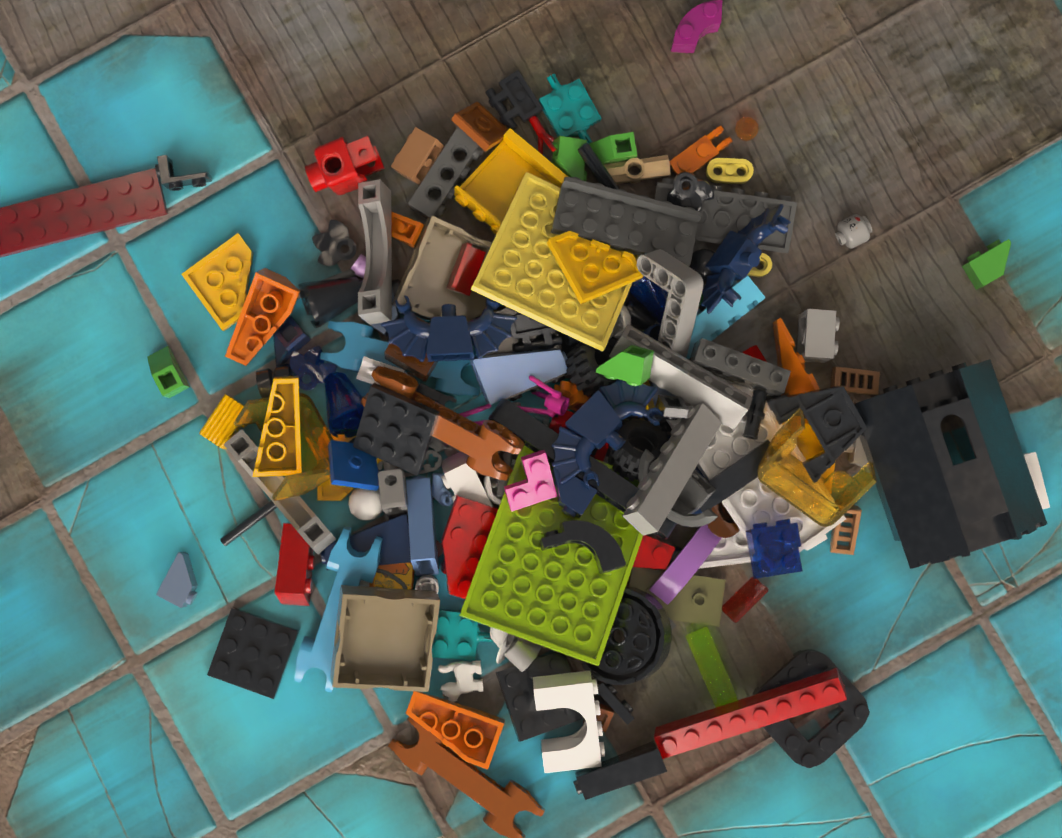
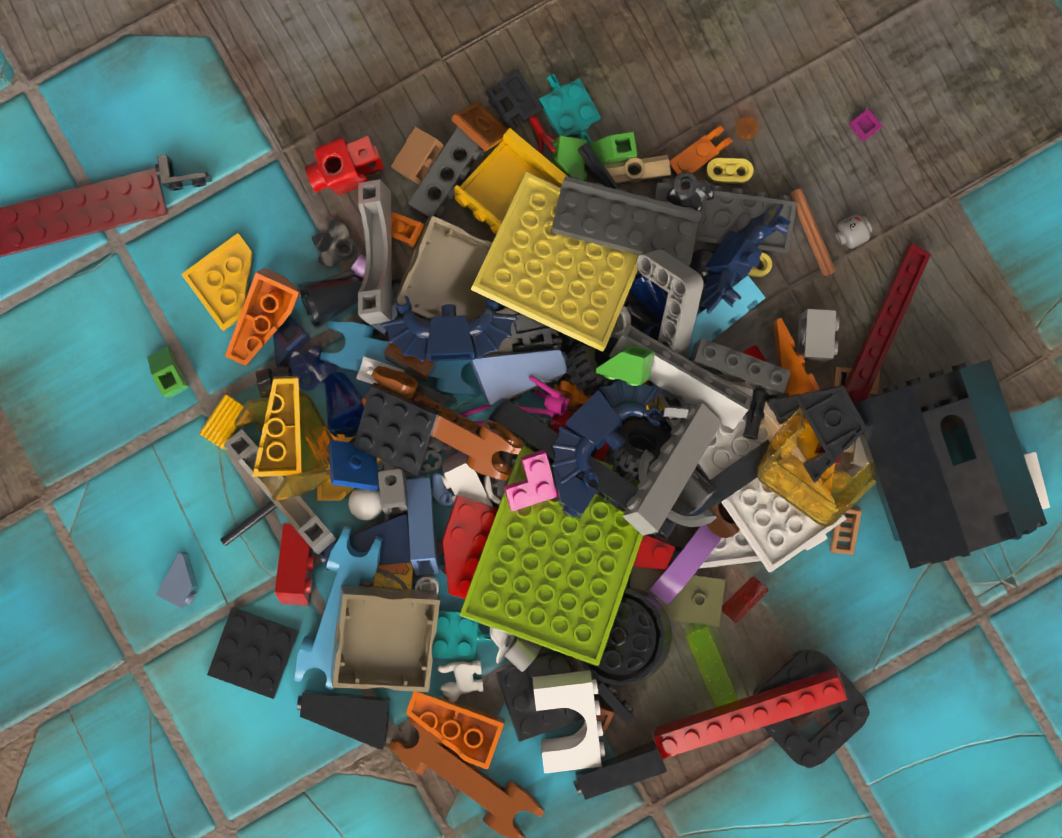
(348, 714): none -> black slope
(466, 269): red panel -> none
(592, 265): yellow plate -> none
(593, 537): black arch -> none
(695, 24): magenta brick -> none
(774, 549): clear blue plate -> none
(812, 232): none -> nougat axle
(865, 125): none -> magenta plate
(885, 325): none -> dark red plate
(988, 266): bright green slope -> none

